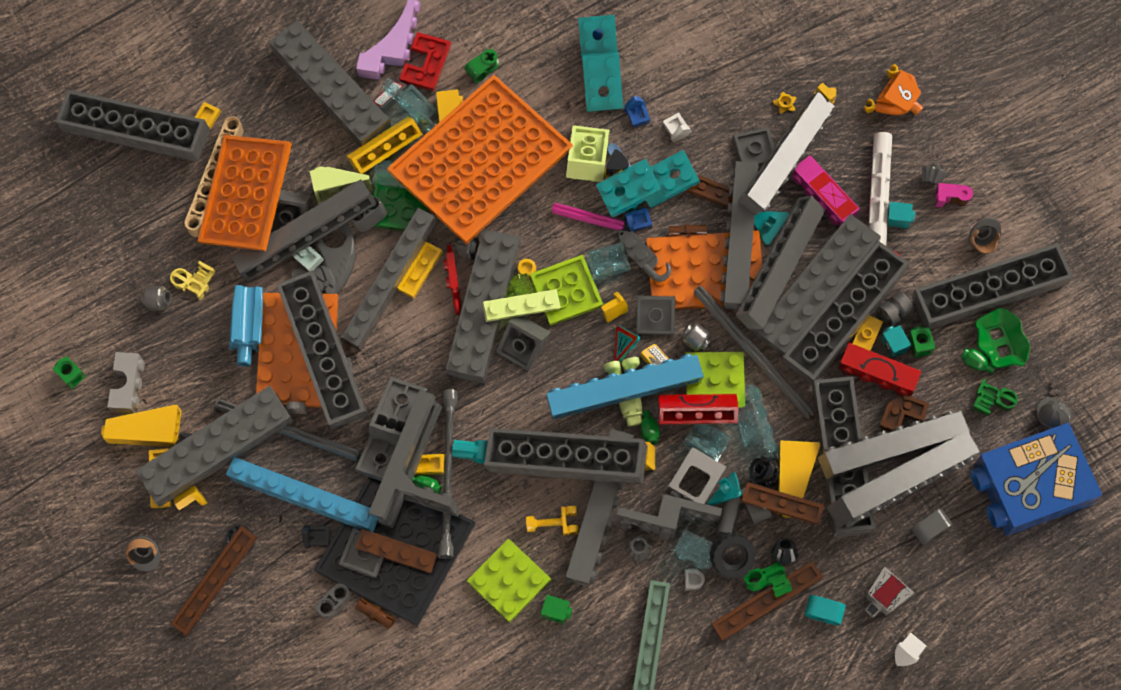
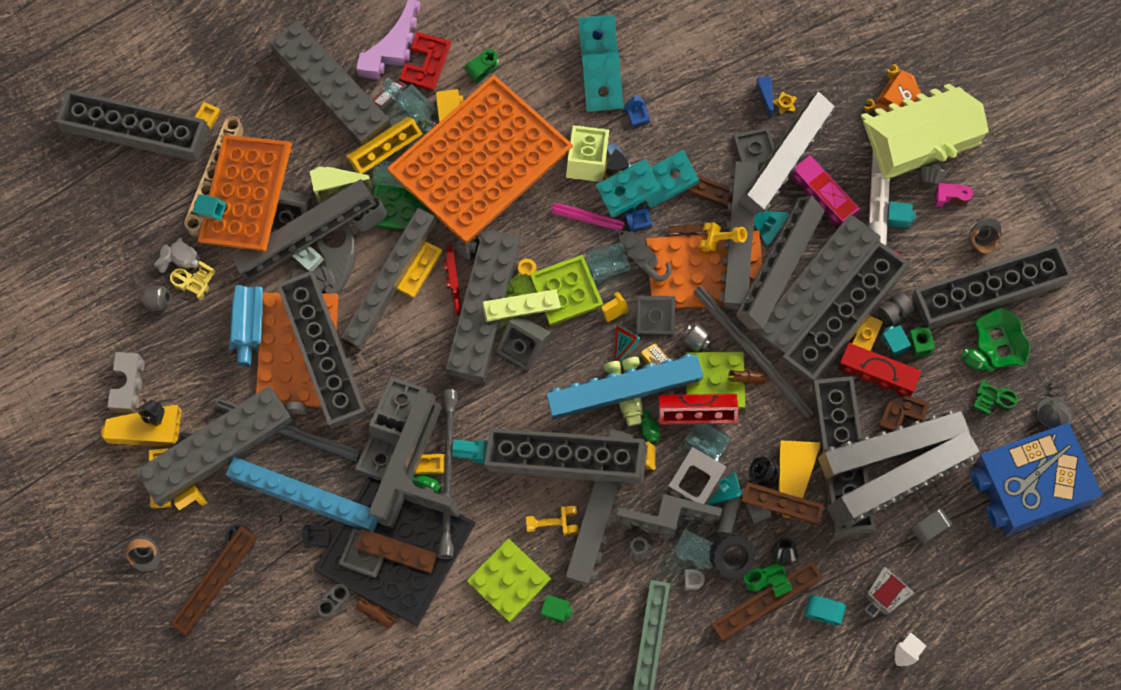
(74, 377): green brick -> none
(151, 412): none -> black piece
(179, 254): none -> light grey animal
(209, 207): none -> teal brick
(676, 127): white tile -> none
(738, 235): none -> yellow bar
(747, 376): none -> reddish brown pin
(754, 424): clear light blue bracket -> none
(764, 88): none -> blue slope
(828, 93): yellow tile -> none
(925, 130): none -> yellowish green piece

